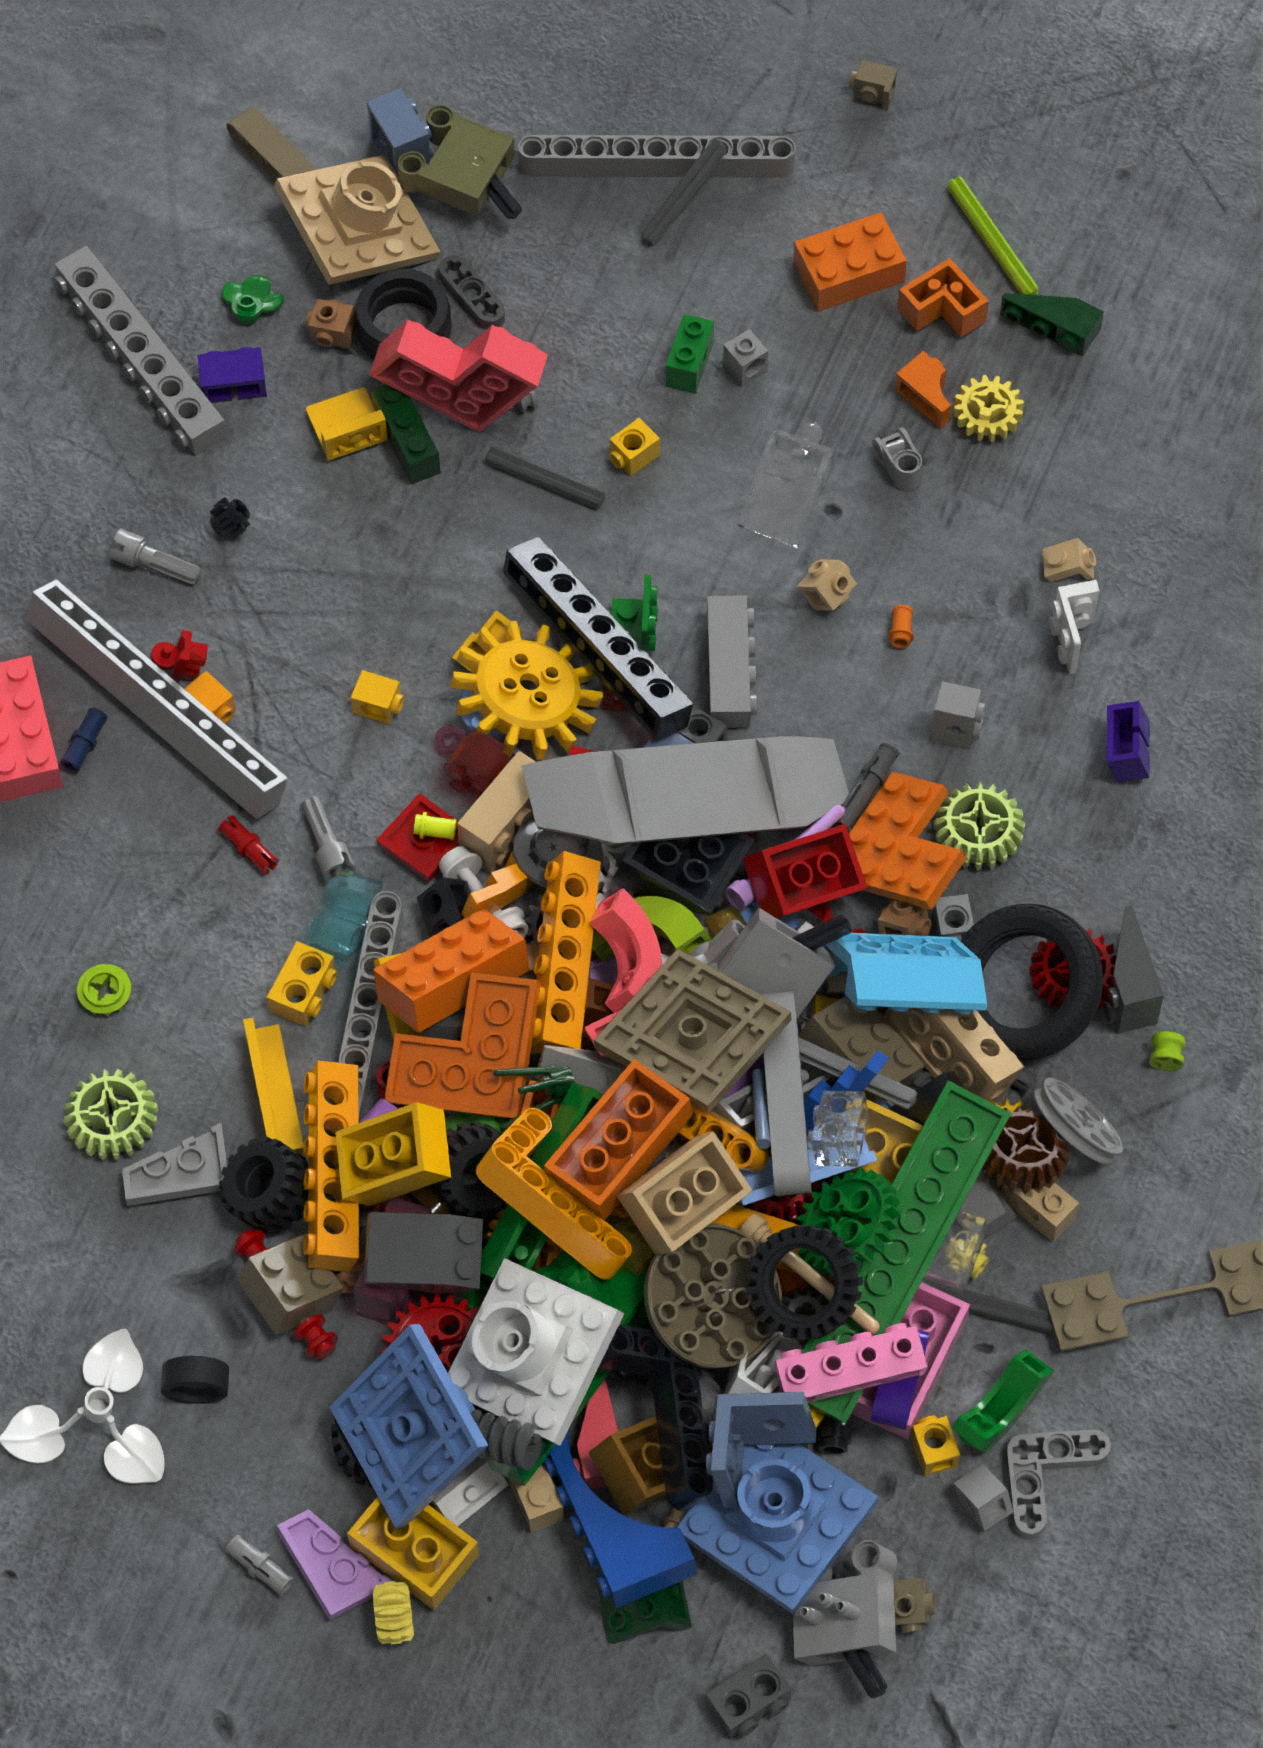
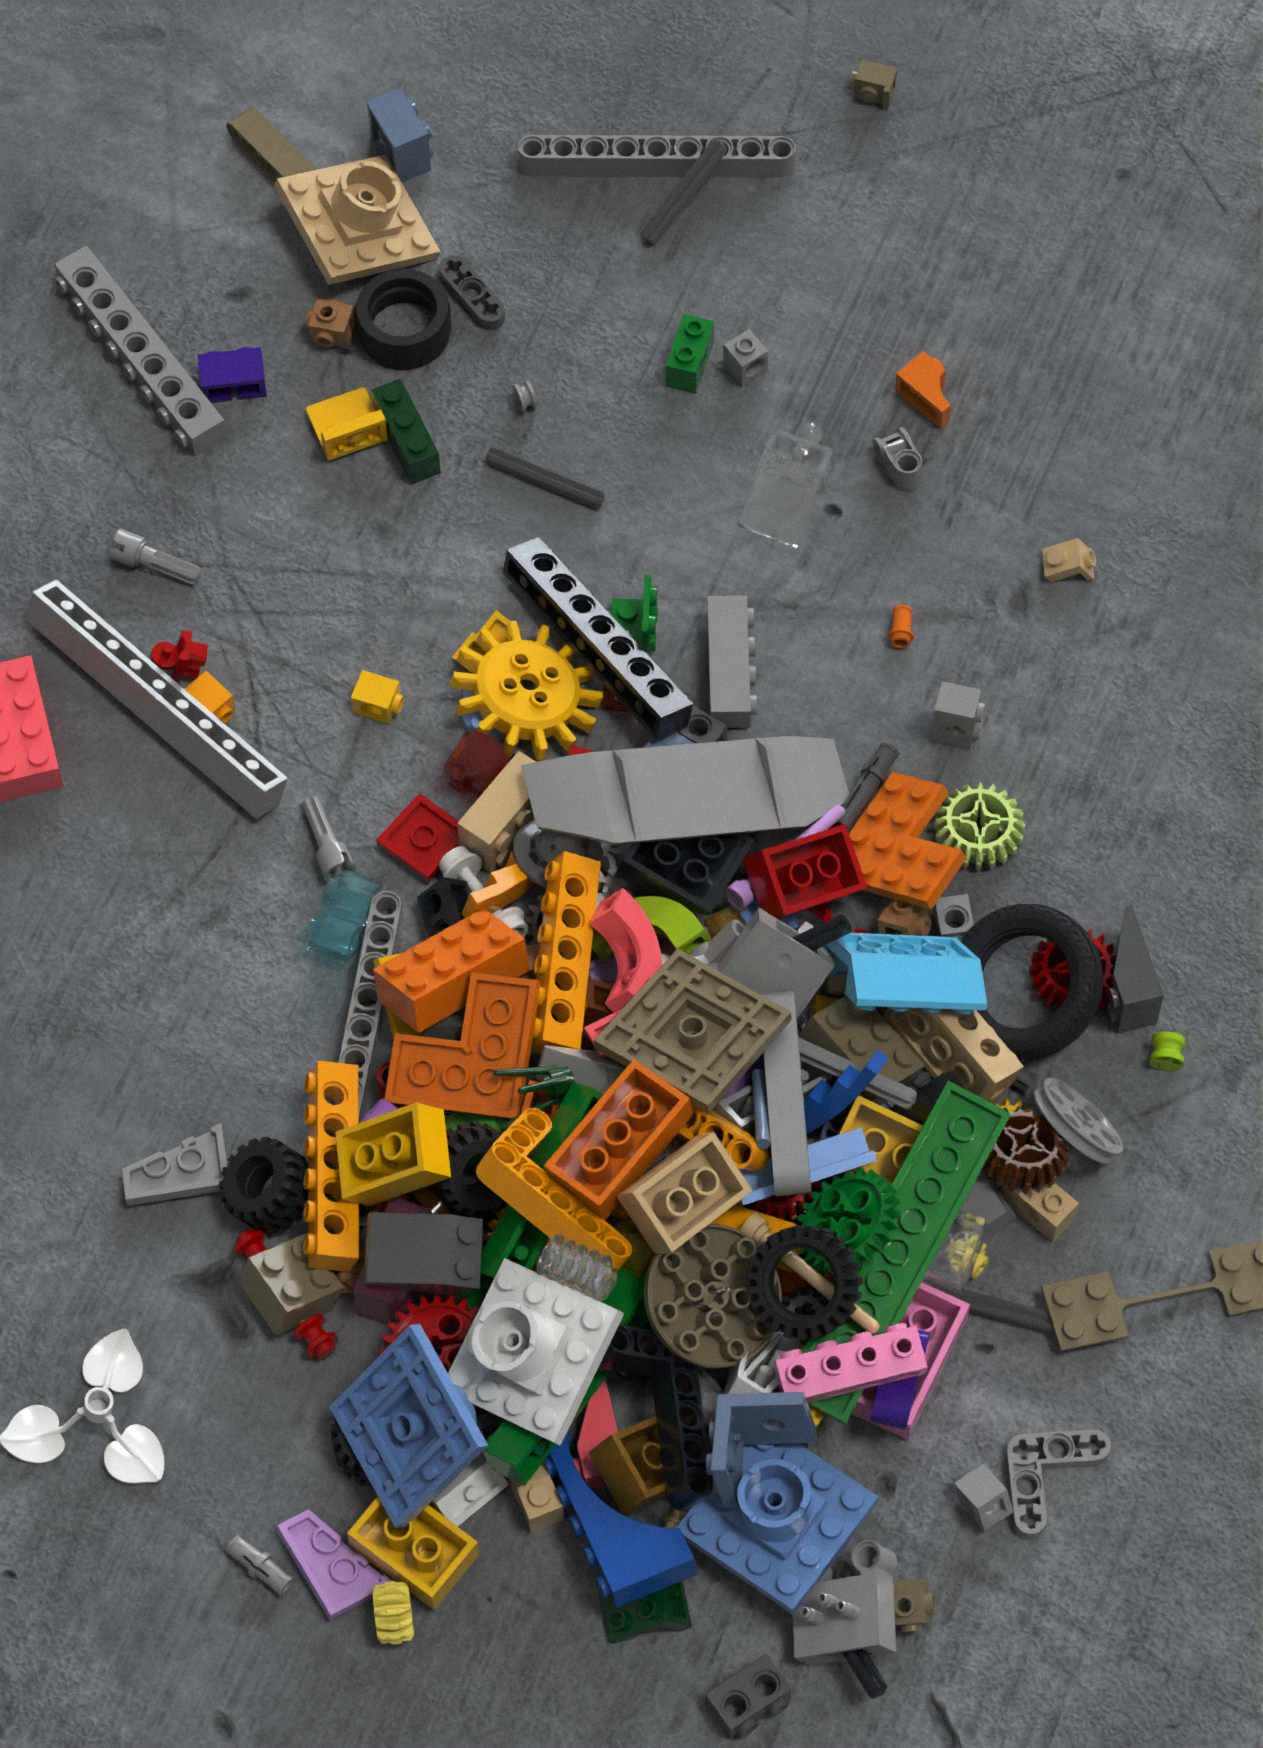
(83, 740): dark blue pin -> none
(98, 977): lime gear -> none
(139, 1111): yellowish green gear -> none
(194, 1379): black tyre -> none
(229, 517): black gear -> none
(248, 845): red pin -> none
(251, 298): green plate -> none
(274, 1084): yellow fence -> none
(294, 982): yellow brick -> none
(434, 826): neon yellow pin -> none
(447, 733): clear pink bush -> none
(464, 167): olive piece -> none
(466, 383): coral brick -> none
(508, 1440): dark grey piece -> none
(577, 1268): none -> clear piece
(637, 436): yellow brick -> none
(827, 584): tan brick -> none
(834, 1436): black brick -> none
(839, 1128): clear brick -> none
(849, 261): orange brick -> none
(935, 1459): yellow brick -> none
(943, 293): orange brick -> none
(988, 408): light yellow gear -> none
(992, 237): lime axle -> none
(1004, 1403): green arch -> none
(1057, 318): dark green slope -> none
(1073, 610): white bracket -> none
(1128, 741): dark purple piece -> none

